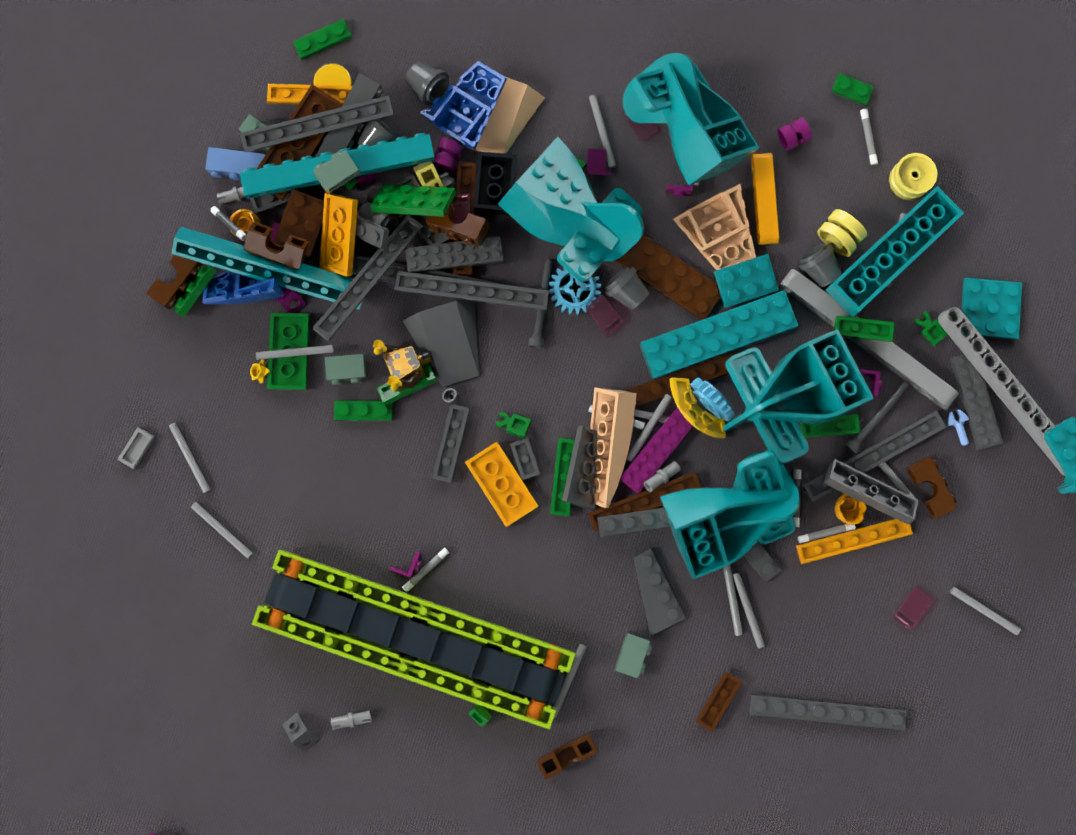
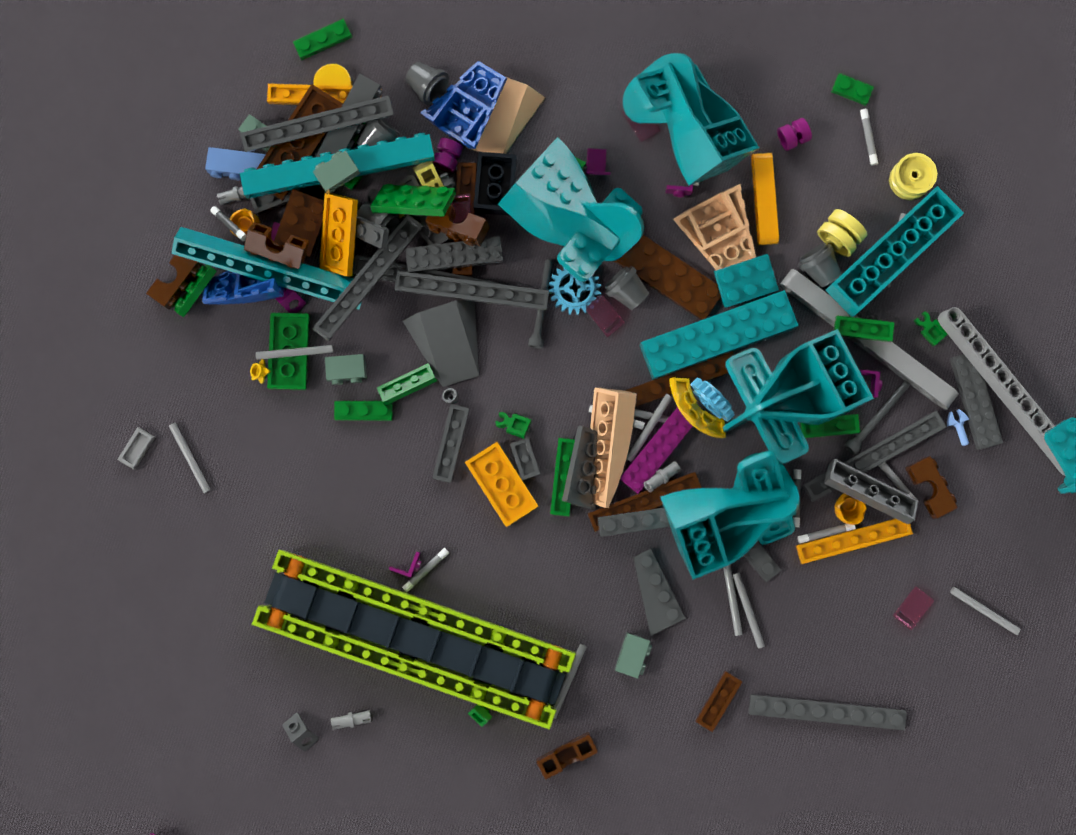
(221, 530): light grey bar -> none
(367, 179): magenta bracket -> none
(403, 365): torso -> none
(602, 131): light grey piece -> none
(992, 307): teal plate -> none

